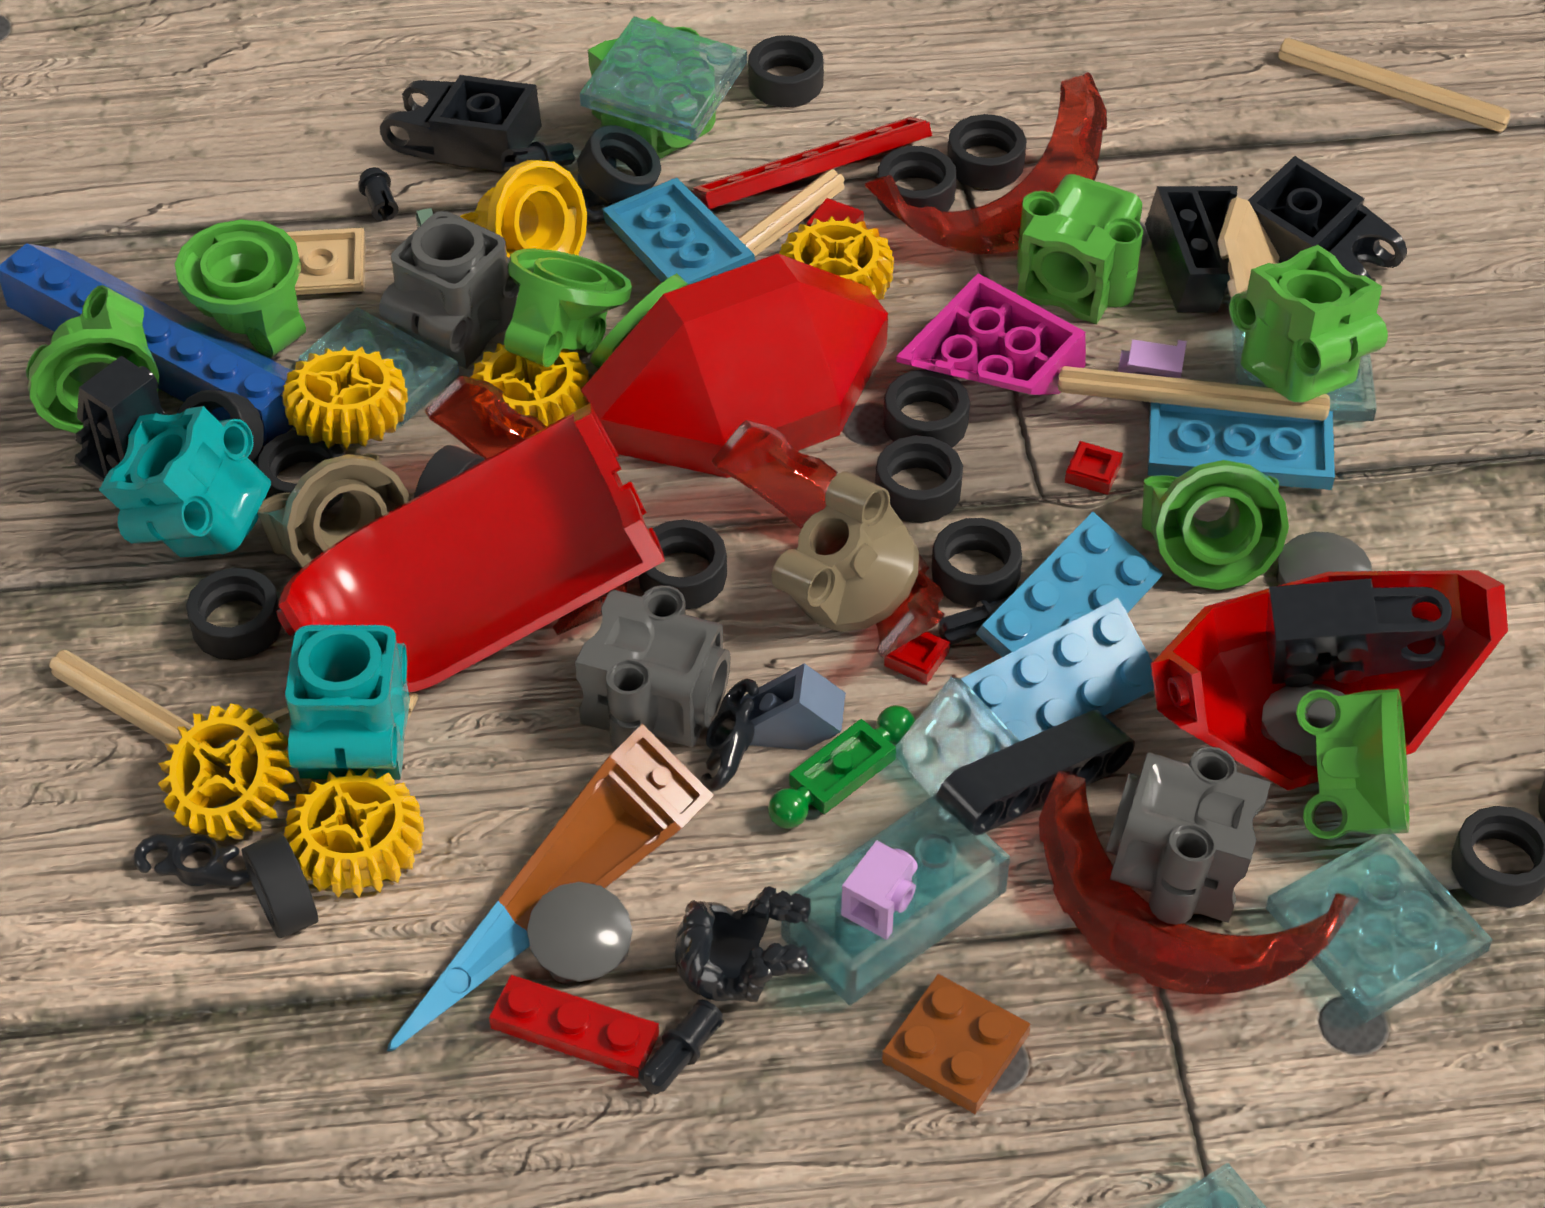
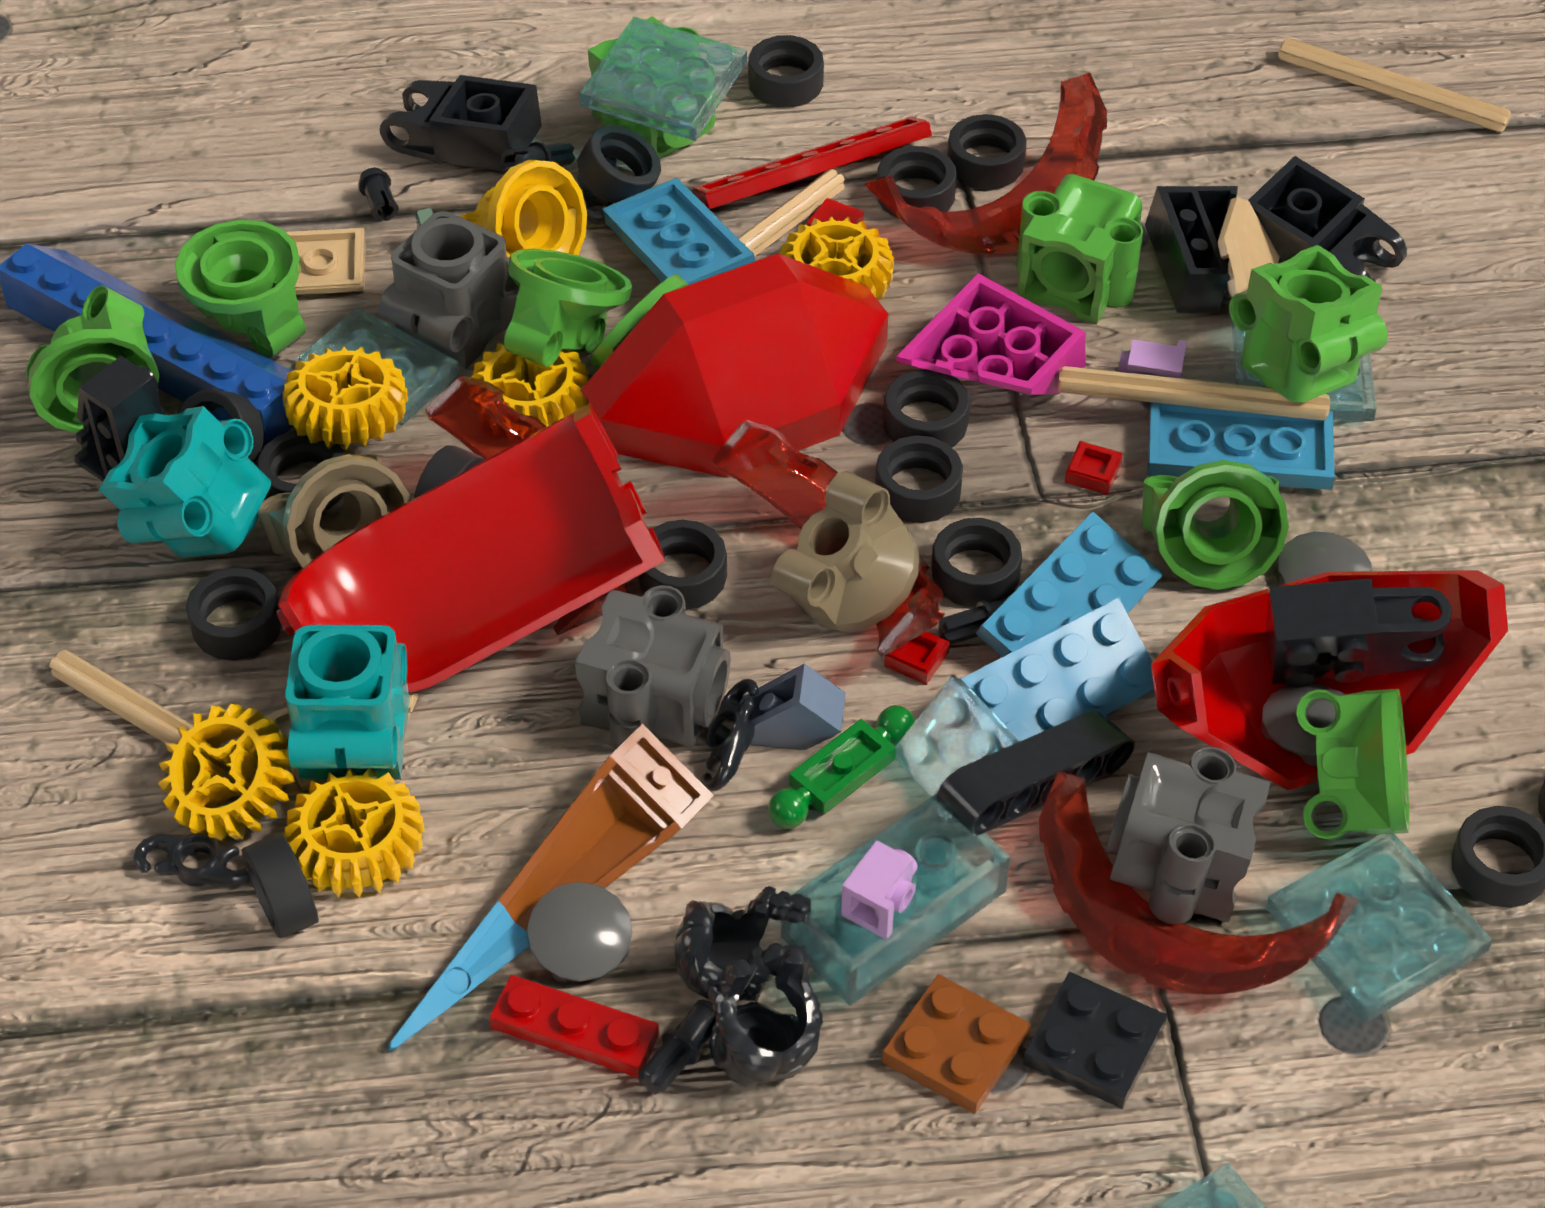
(754, 1039): none -> black hair
(1095, 1039): none -> black plate

